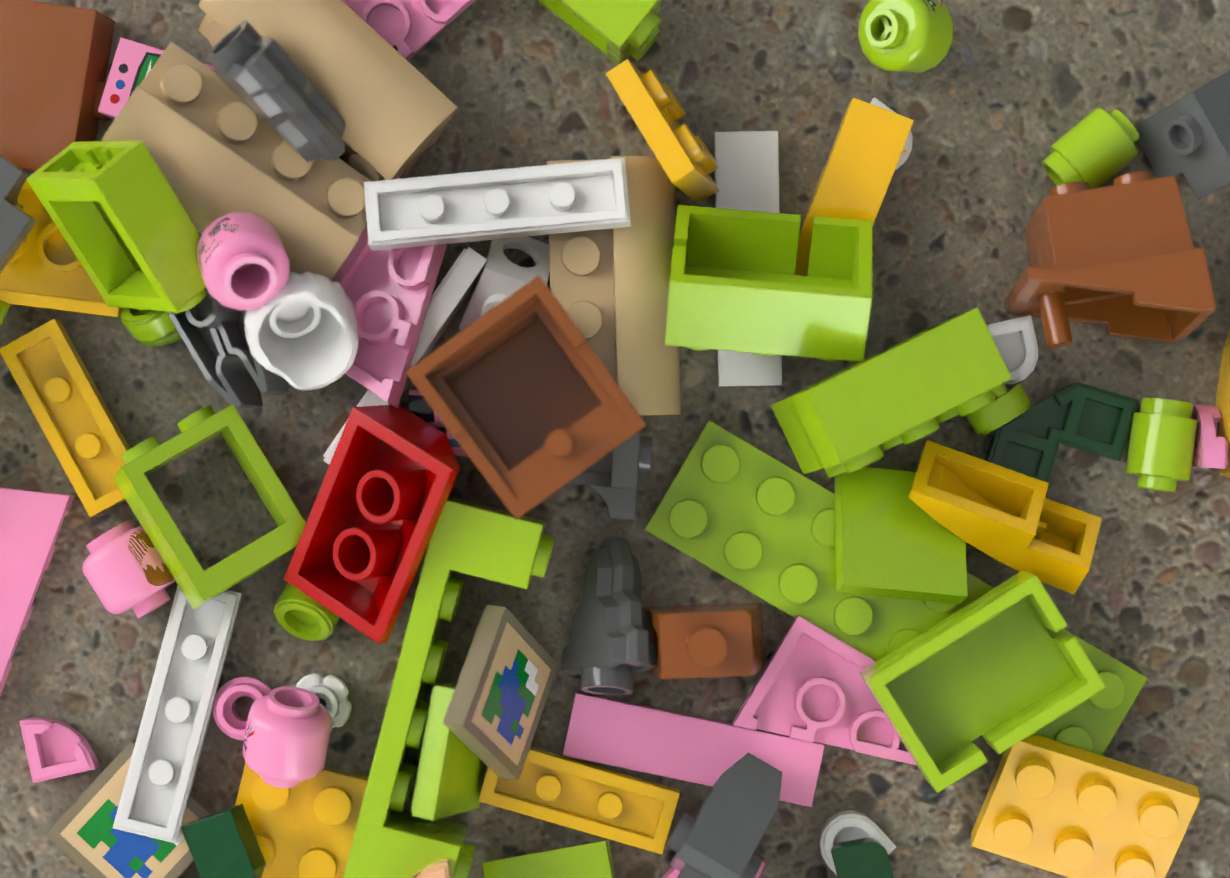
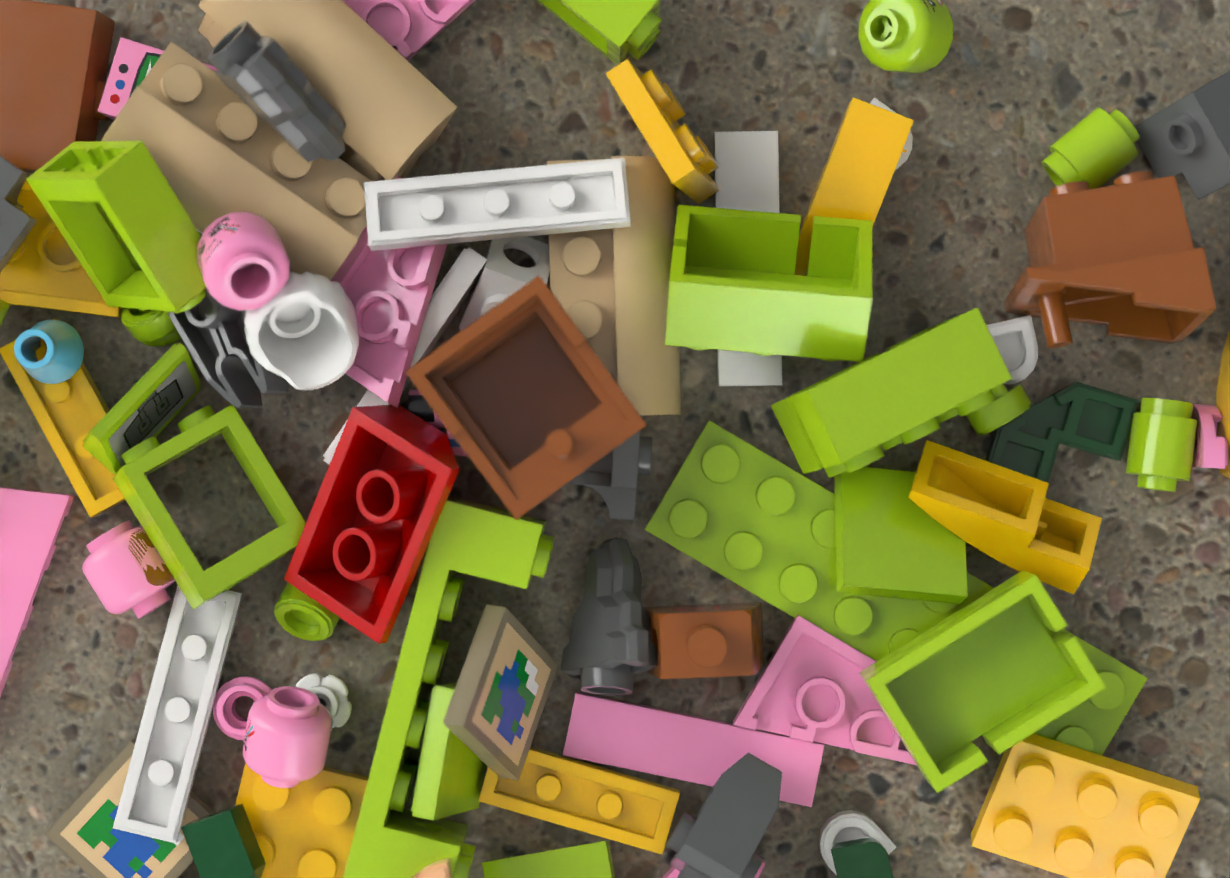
(55, 749): bright pink tile -> none
(63, 353): none -> medium azure cone
(145, 408): none -> slope

